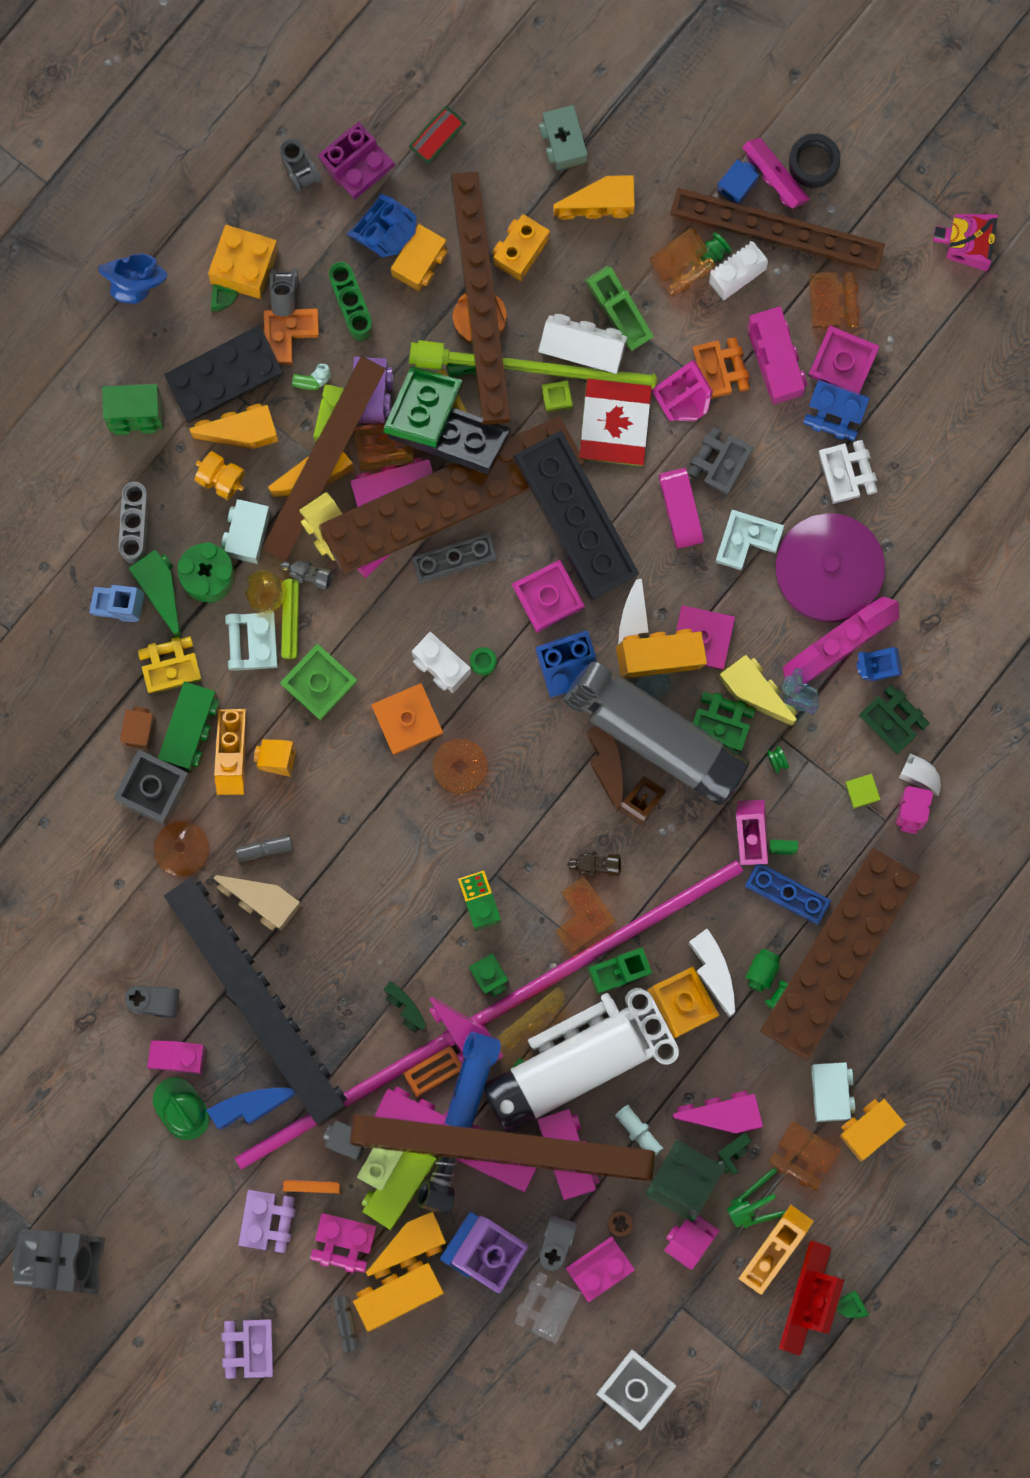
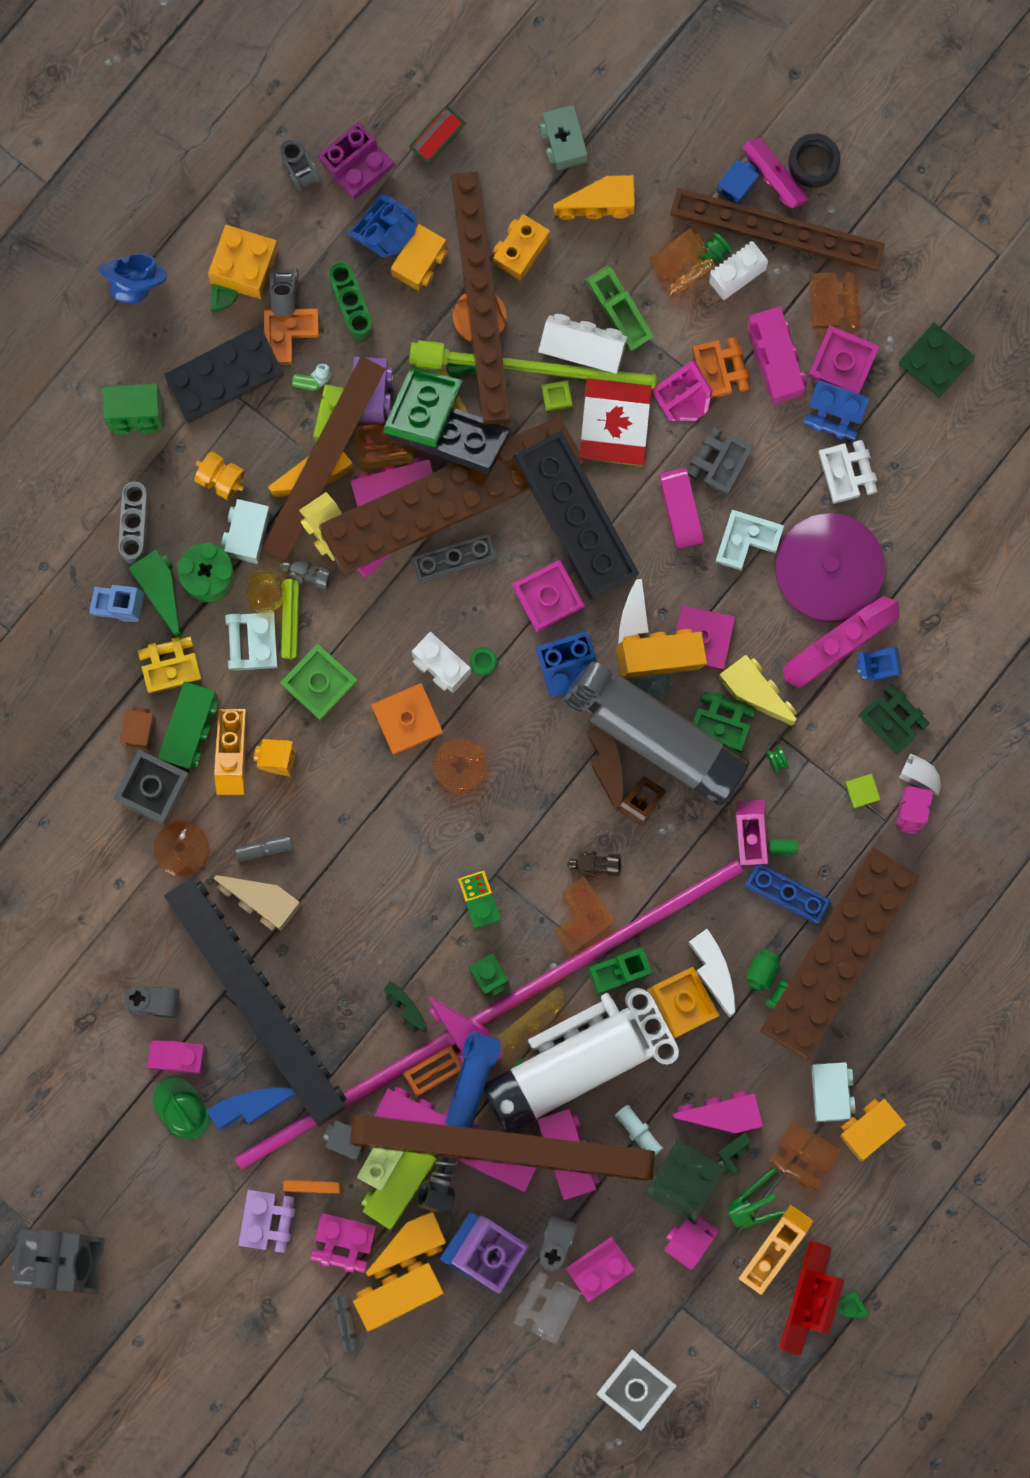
(245, 430): light orange slope -> none
(257, 1349): lavender plate -> none
(628, 1221): reddish brown bush -> none
(798, 694): clear light blue bracket -> none
(936, 360): none -> dark green plate
(969, 239): torso -> none

